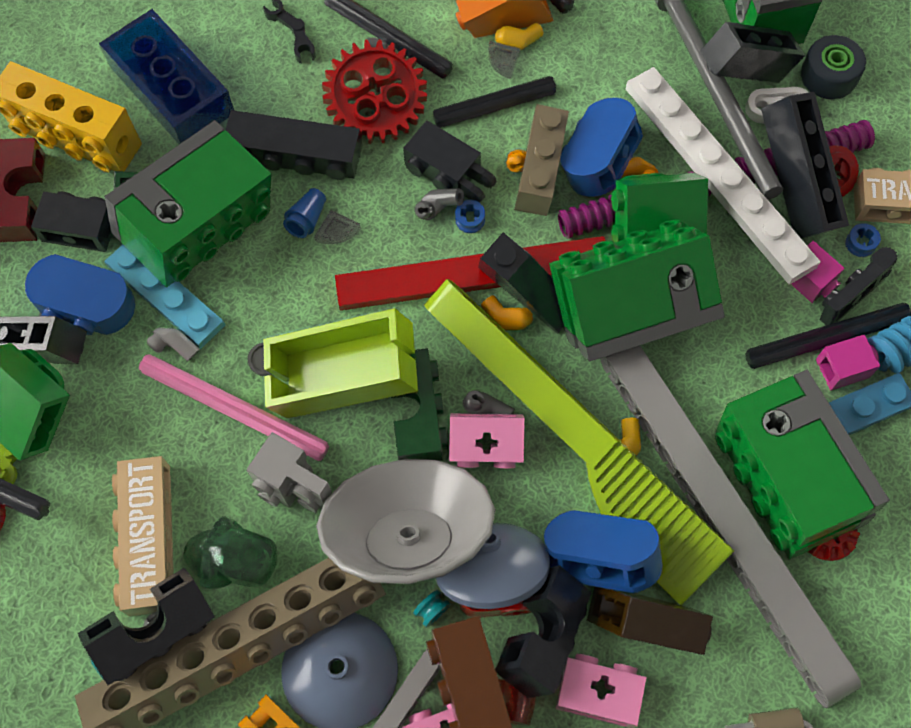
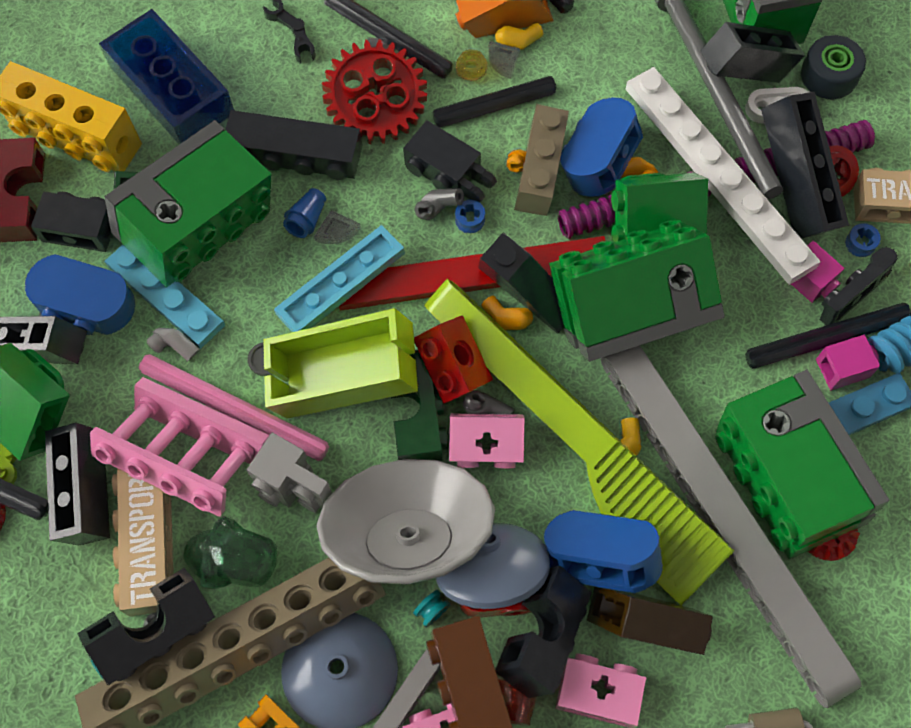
(75, 487): none -> black brick
(180, 416): none -> bright pink fence
(340, 280): none -> medium azure plate
(452, 359): none -> red brick
(471, 57): none -> clear yellow plate

